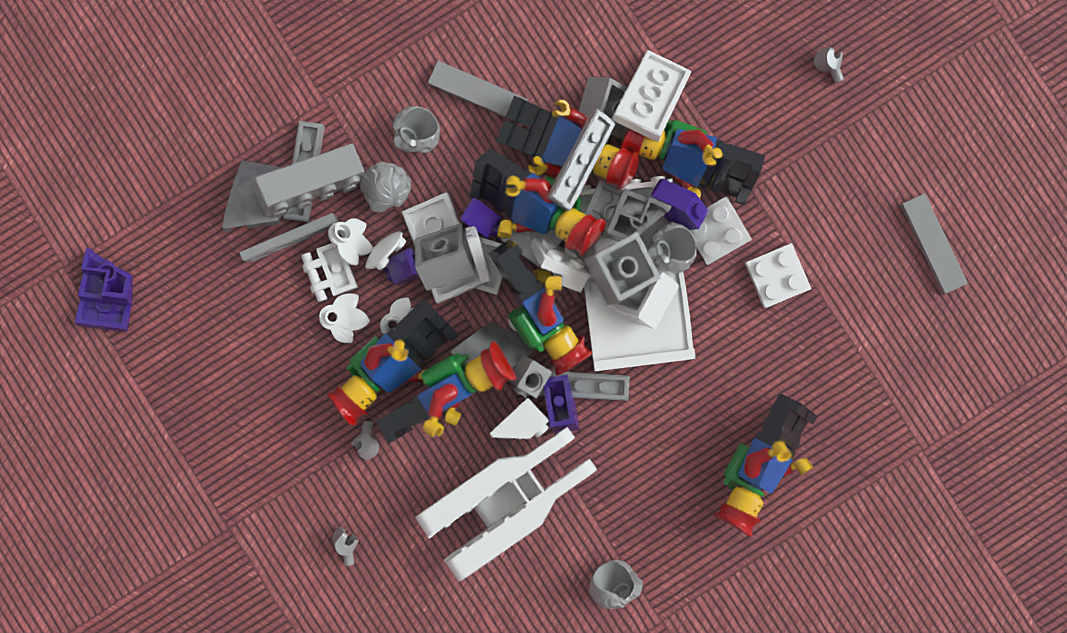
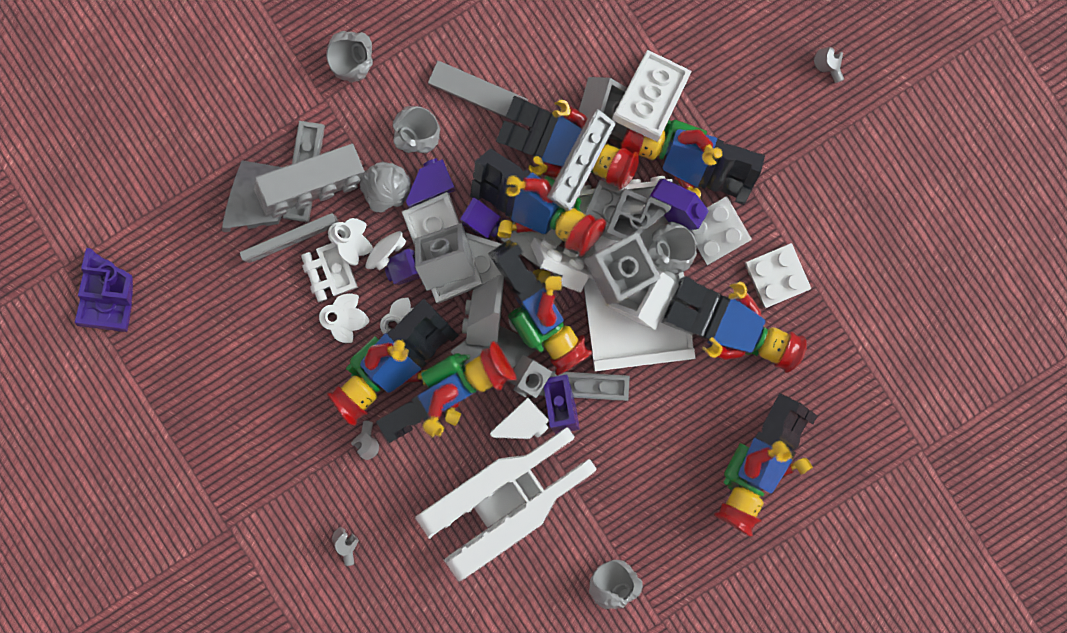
(349, 55): none -> light grey hair
(430, 182): none -> dark purple slope
(478, 254): white tile -> none
(484, 313): none -> light grey slope
(731, 325): none -> piece
(934, 244): light grey tile -> none

